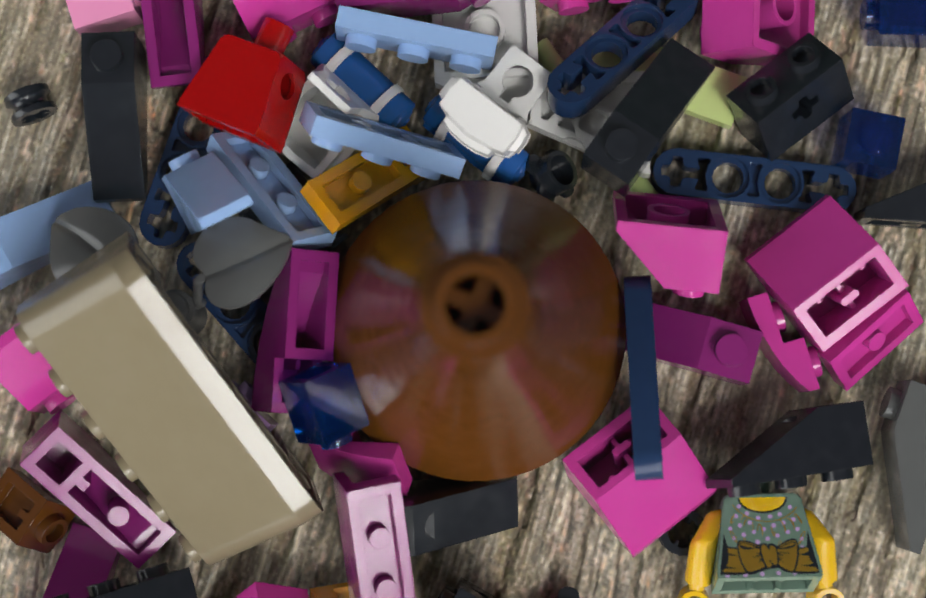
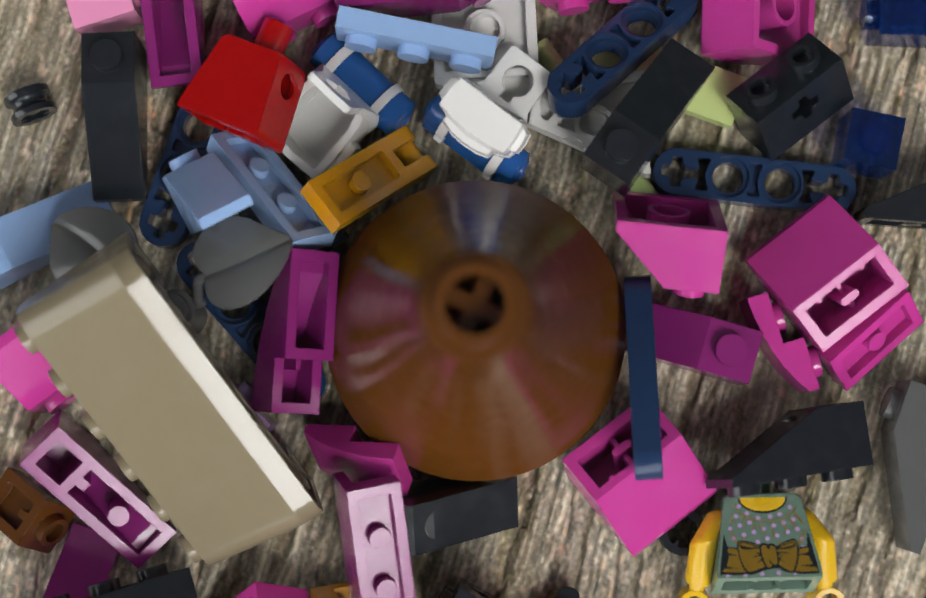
(324, 404): clear blue brick -> none
(381, 142): light blue plate -> none
(552, 174): black plate -> none

